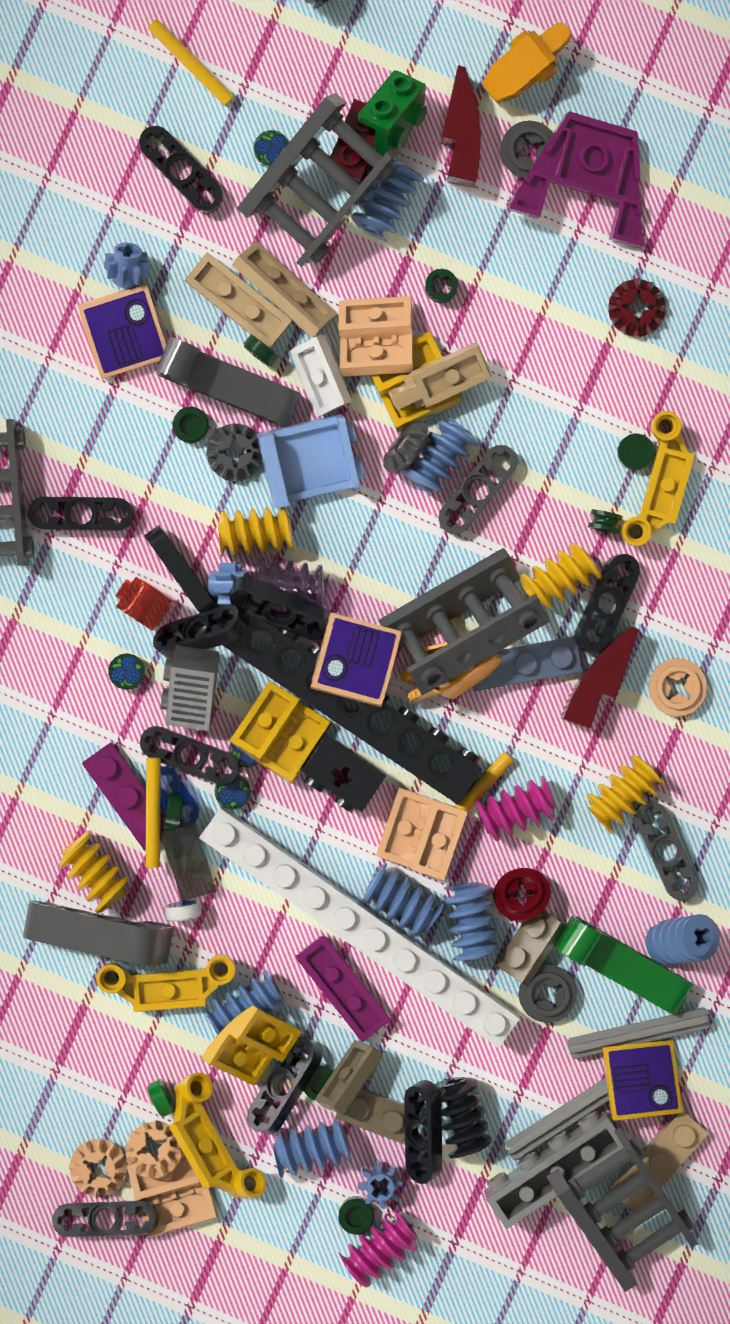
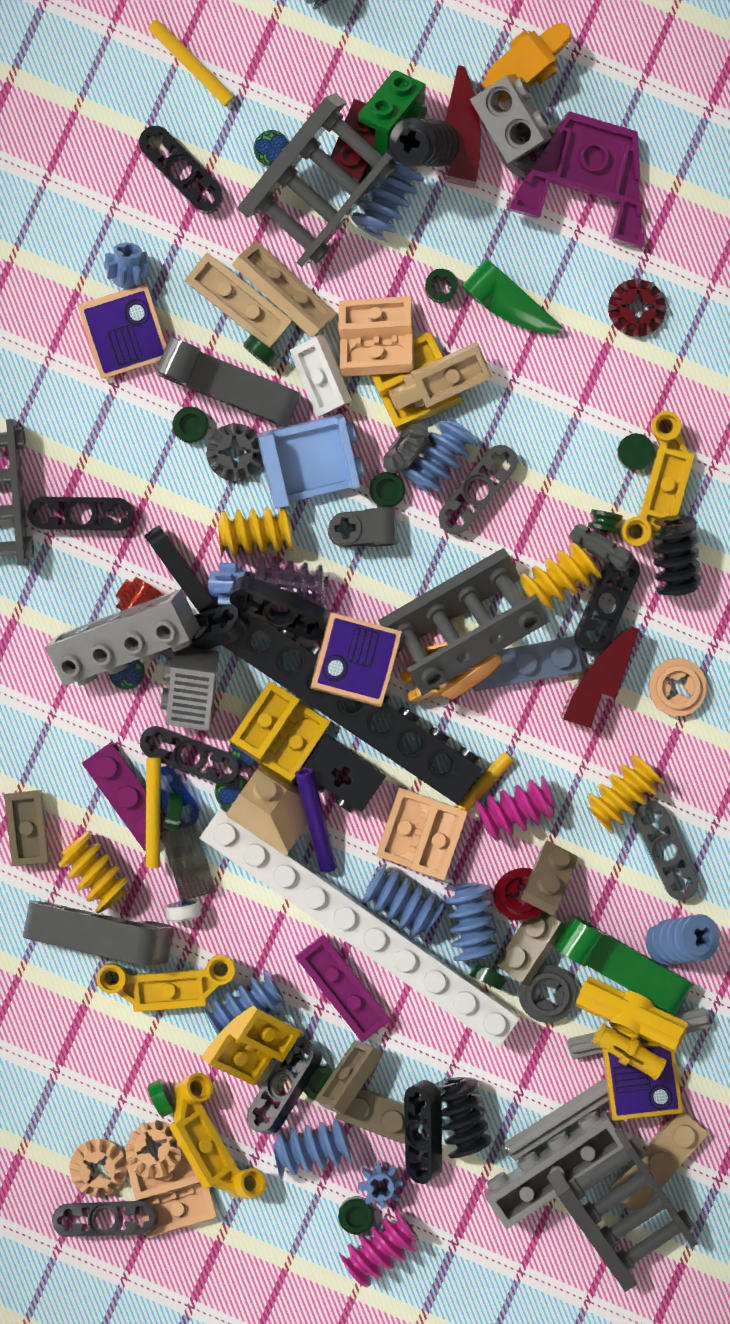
(26, 828): none -> dark tan plate
(123, 638): none -> light grey brick
(270, 810): none -> tan slope
(316, 820): none -> dark purple piece
(371, 528): none -> dark grey piece
(387, 489): none -> dark green tile
(424, 142): none -> black piece
(488, 976): none -> dark green tile
(503, 124): none -> light grey brick
(507, 300): none -> green piece
(549, 878): none -> dark tan plate
(601, 547): none -> dark grey axle
(629, 1051): none -> yellow pin
(631, 1014): none -> yellow piece
(678, 556): none -> black piece

